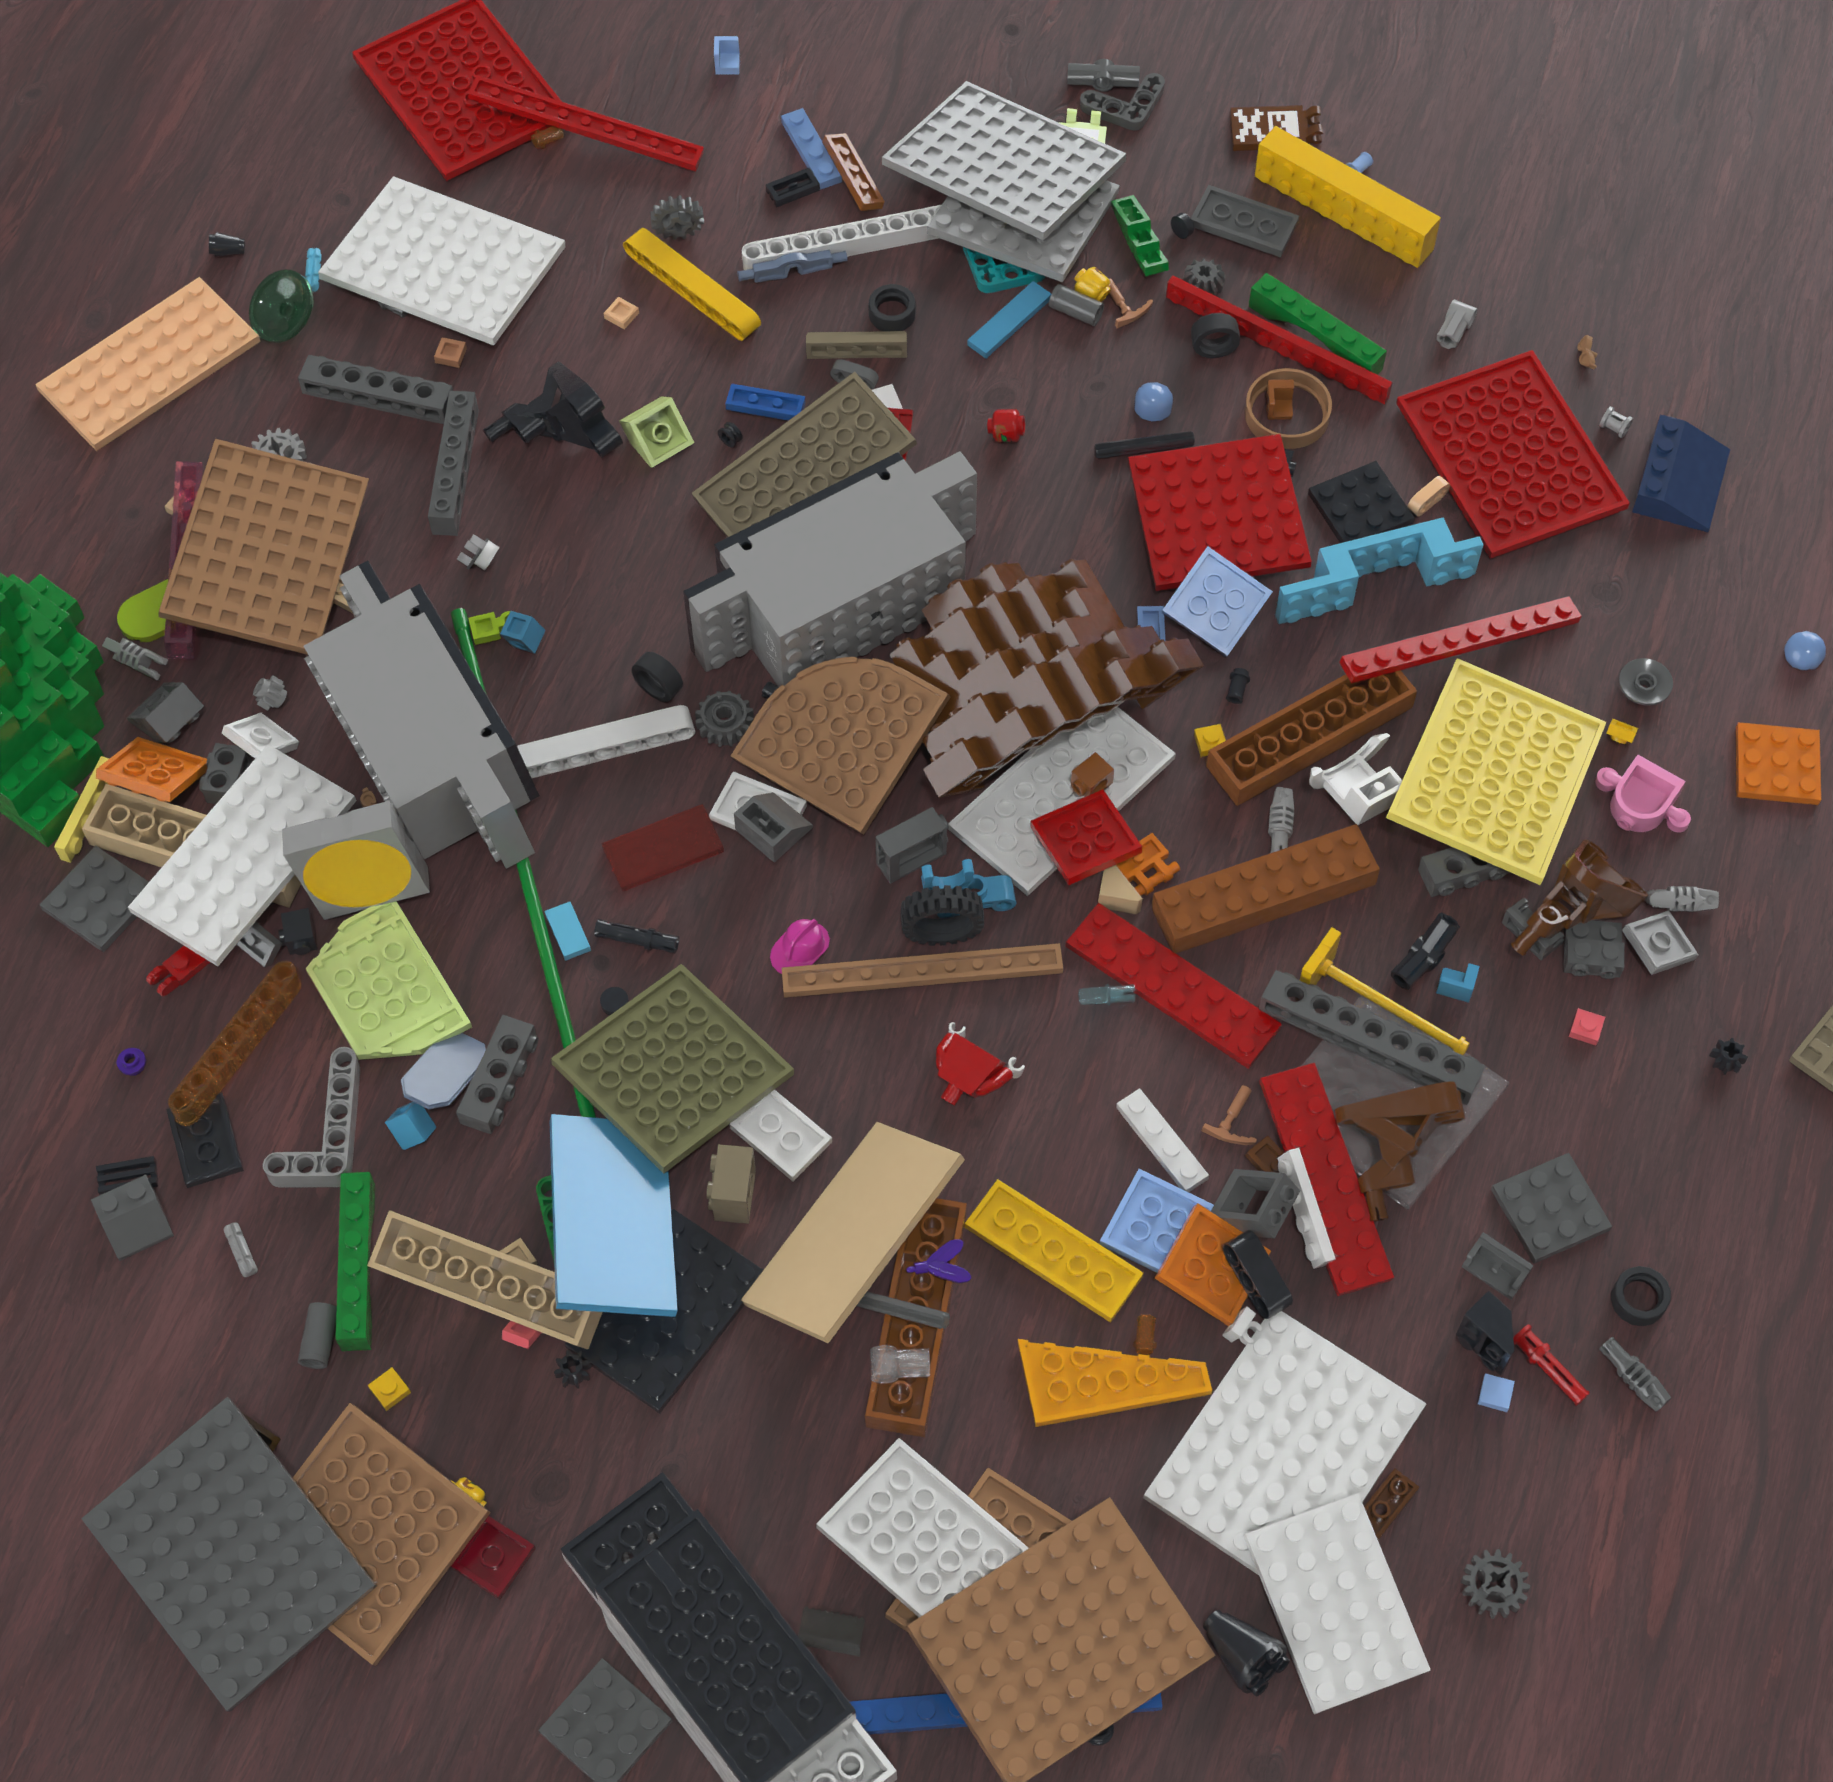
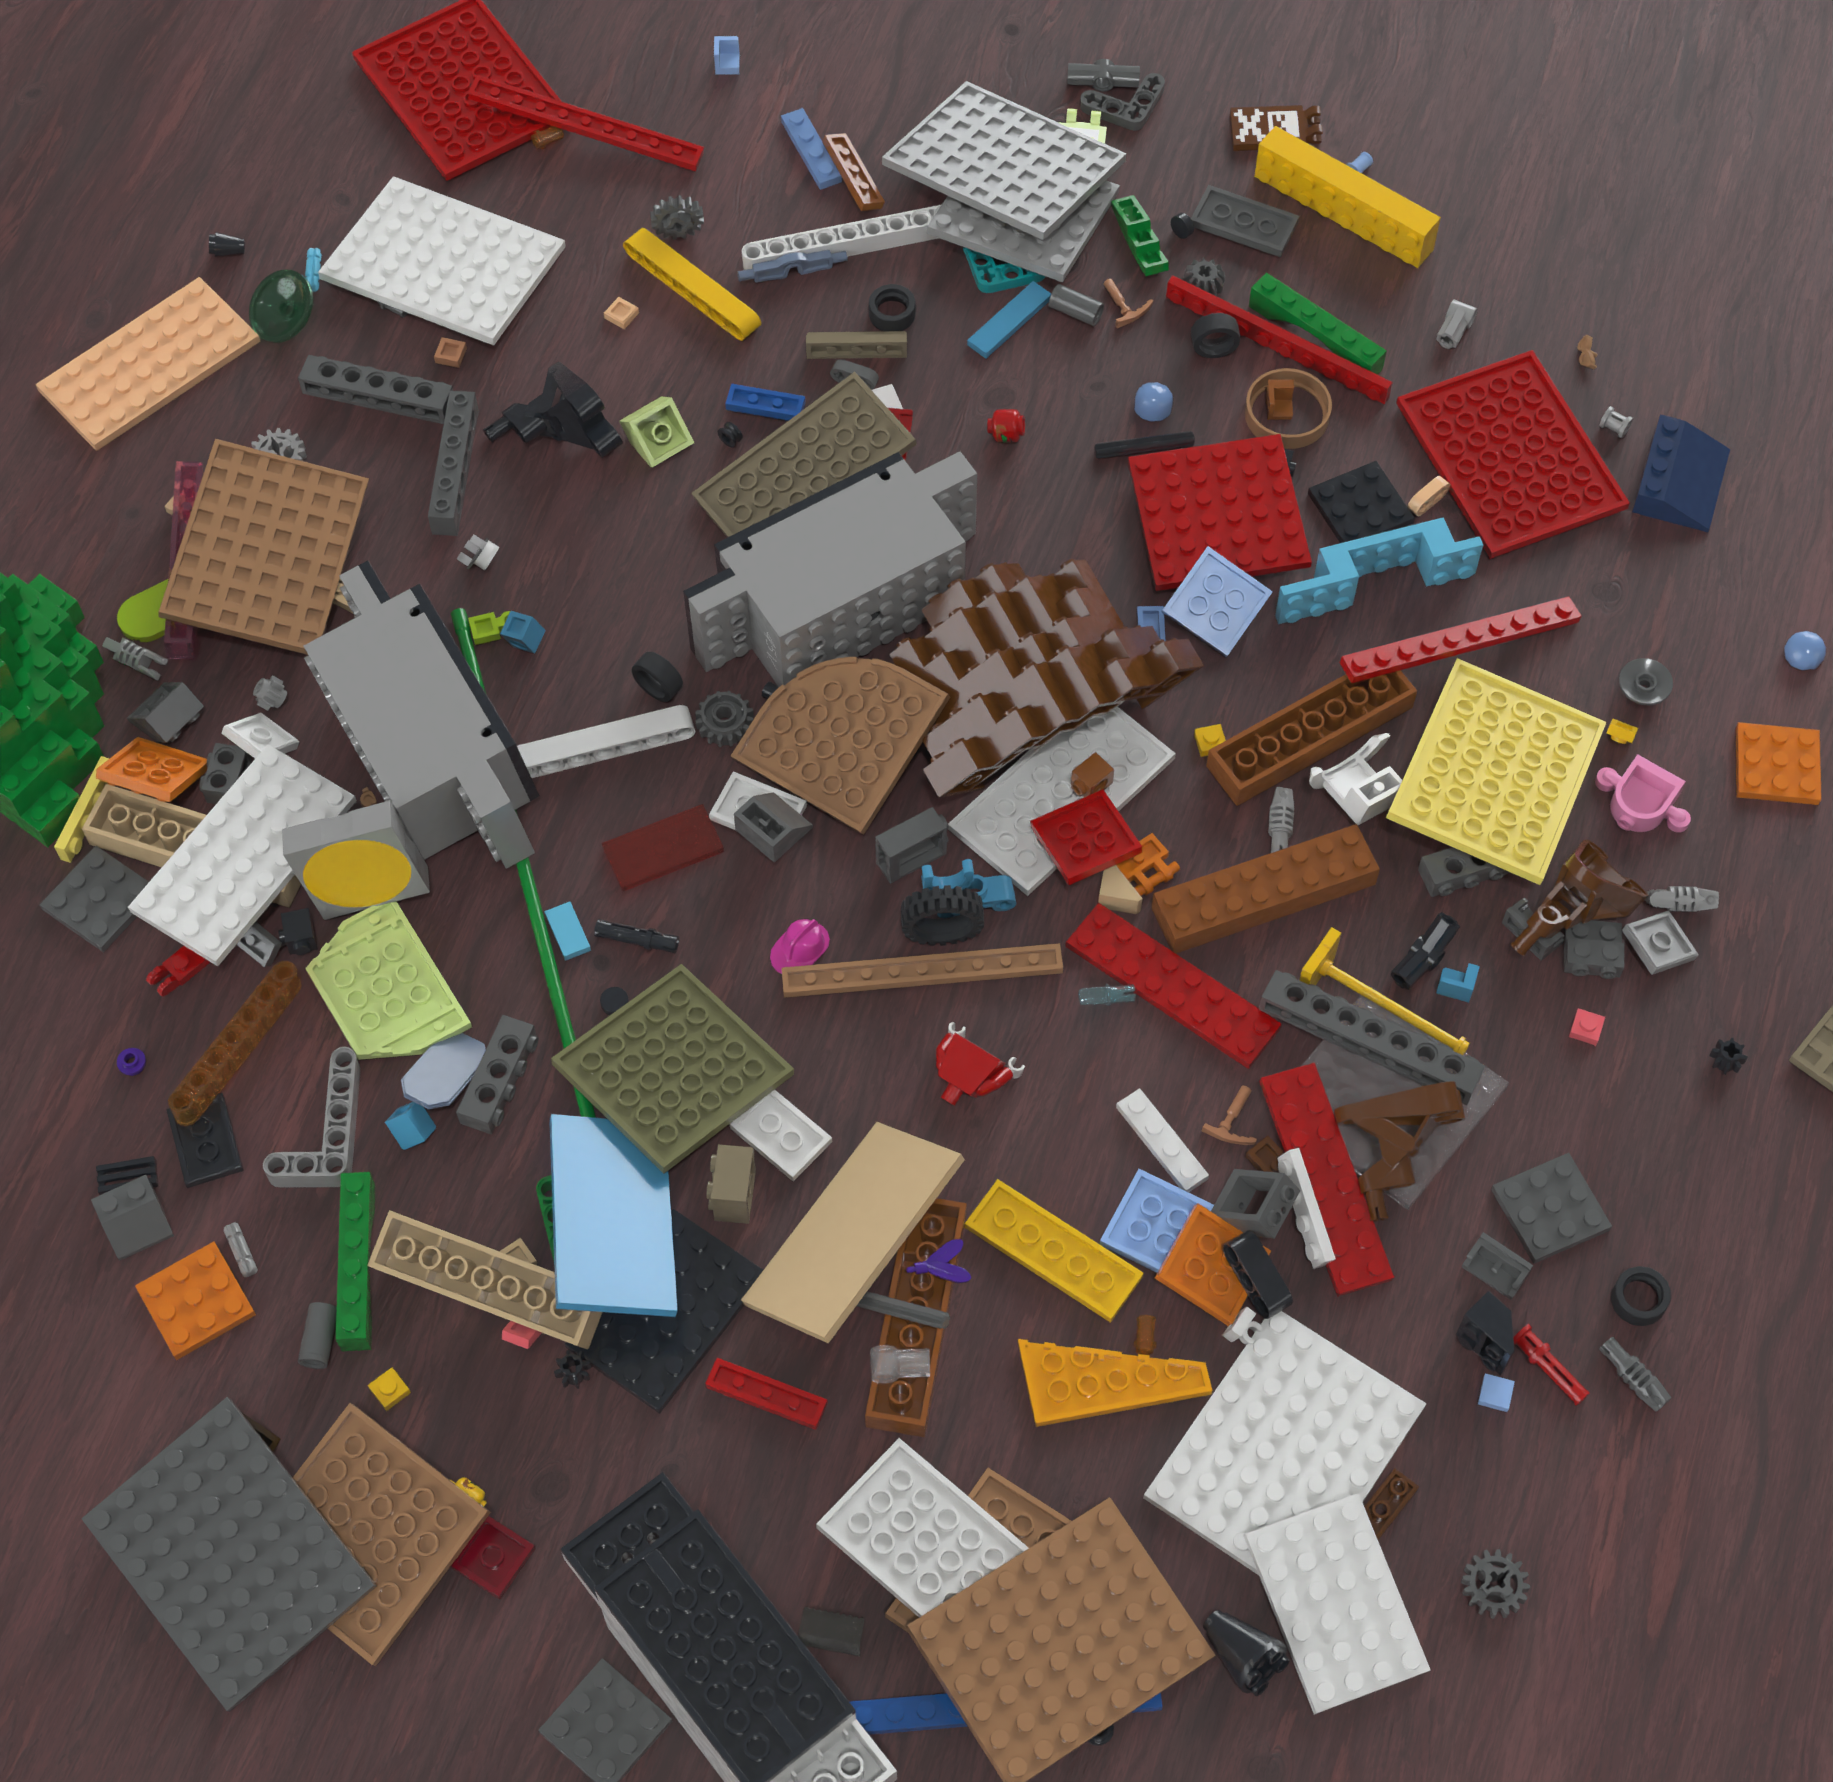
(195, 1300): none -> orange plate
(766, 1393): none -> red plate
(793, 191): black tile -> none
(1092, 283): yellow head -> none
(1239, 679): black pin -> none

